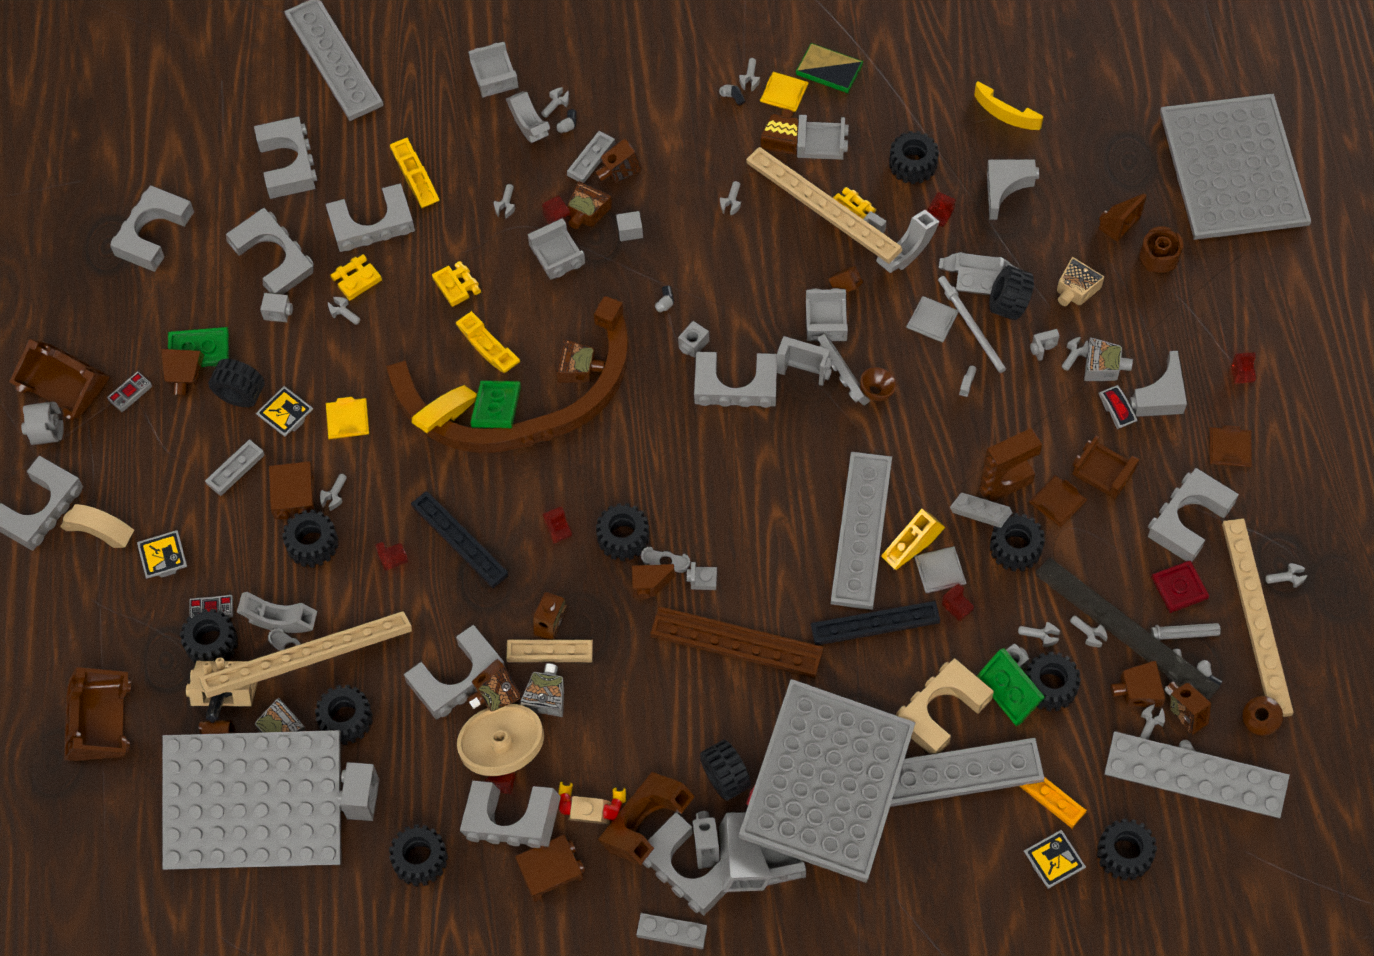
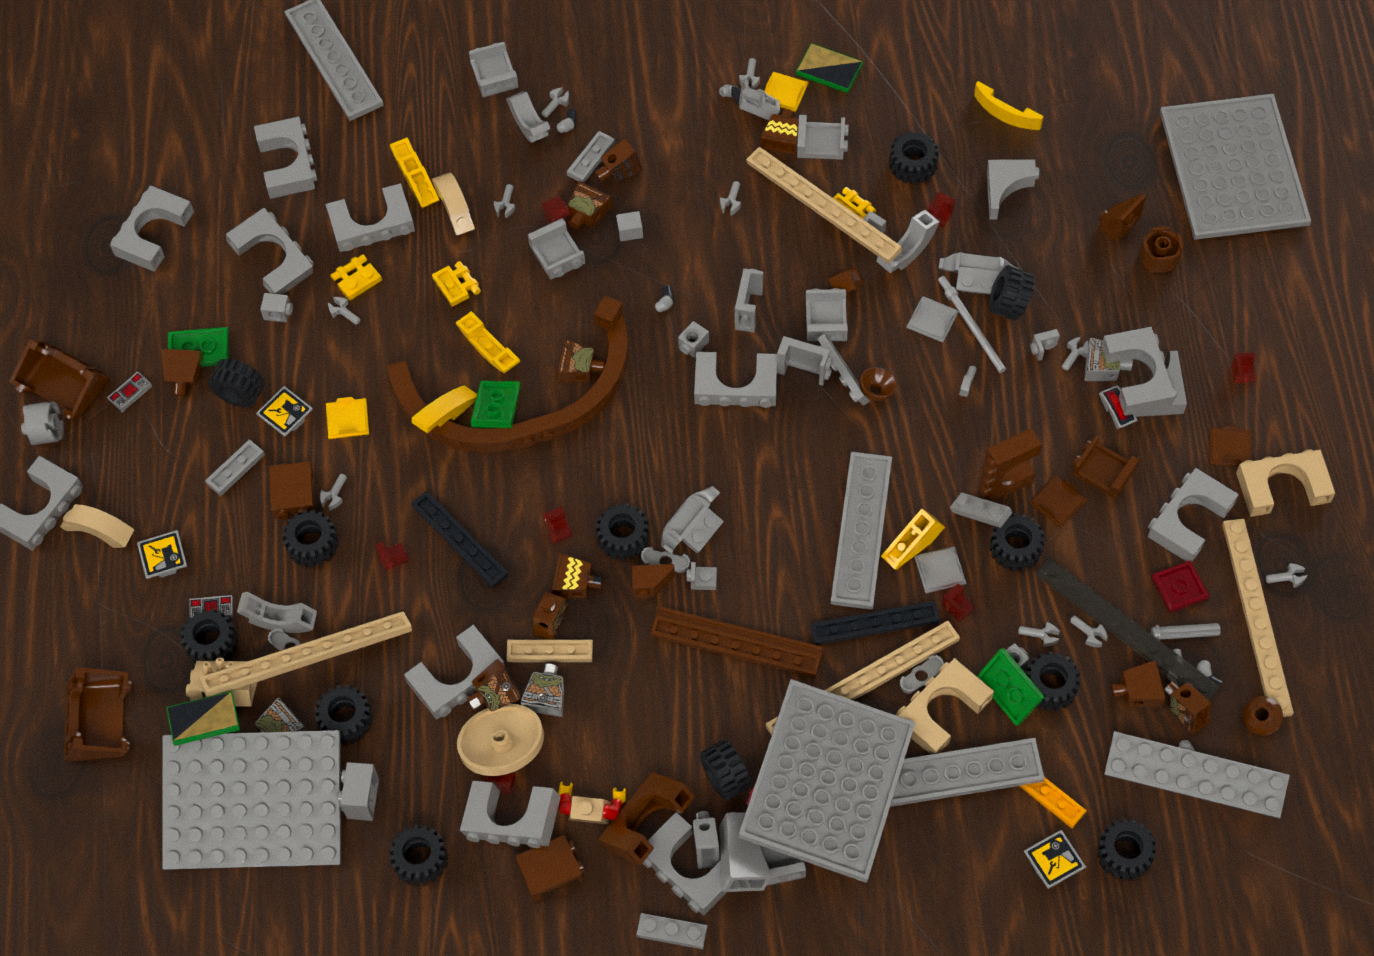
(202, 718): none -> tile
(454, 202): none -> tan arch
(574, 578): none -> reddish brown torso
(692, 522): none -> light grey plate
(744, 312): none -> light grey panel
(757, 102): none -> light grey slope
(892, 664): none -> tan plate
(932, 666): none -> light grey piece
(1078, 283): torso -> none
(1142, 346): none -> light grey arch
(1160, 719): light grey bar -> none
(1306, 466): none -> tan arch

